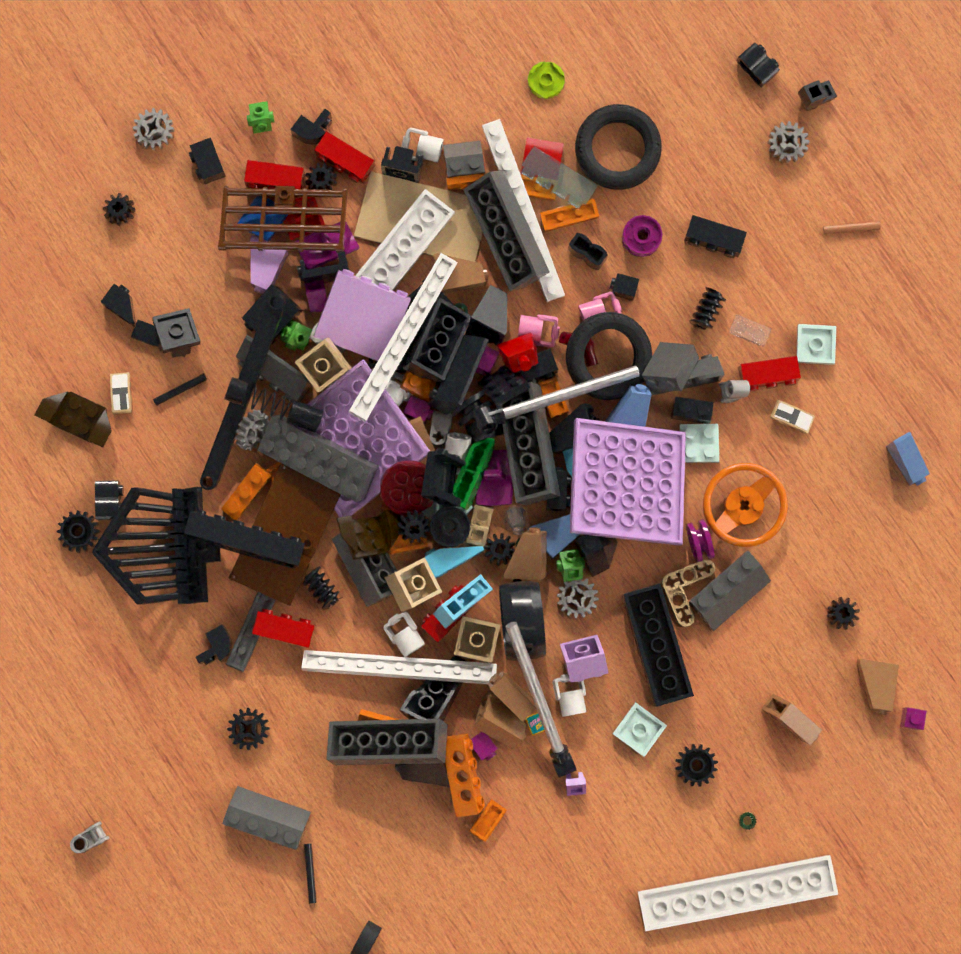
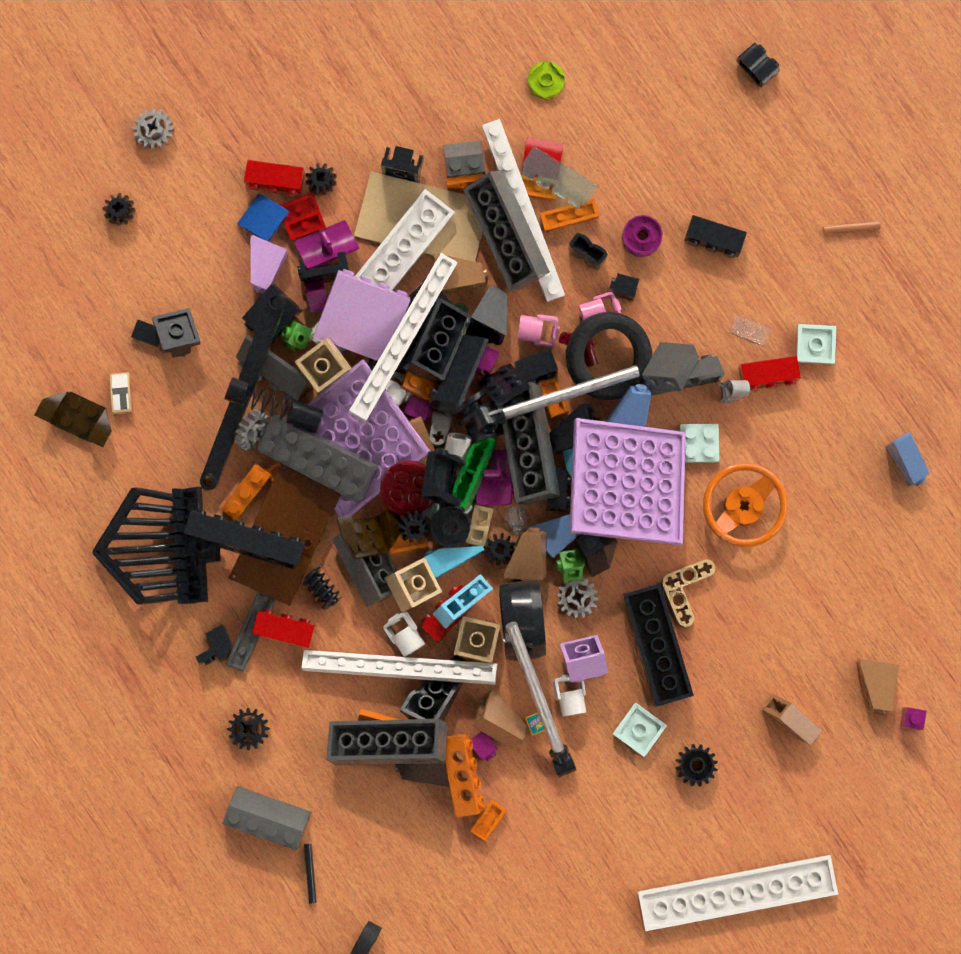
(68, 528): black gear -> none
(90, 838): light grey piece -> none
(107, 499): black brick -> none
(120, 303): black slope -> none
(180, 389): black bar -> none
(207, 161): black brick -> none
(260, 117): bright green brick -> none
(284, 204): reddish brown door -> none
(311, 132): black brick -> none
(344, 158): red brick -> none
(428, 145): white piece -> none
(512, 695): medium nougat slope -> none
(519, 353): red torso -> none
(575, 786): medium lavender tile -> none
(618, 114): black tyre -> none
(692, 410): black brick -> none
(700, 540): magenta wheel -> none
(707, 309): black piece -> none
(730, 590): dark grey slope -> none
(753, 820): clear green axle -> none
(783, 136): light grey gear -> none
(792, 416): slope -> none
(816, 94): black brick -> none
(848, 610): black gear -> none

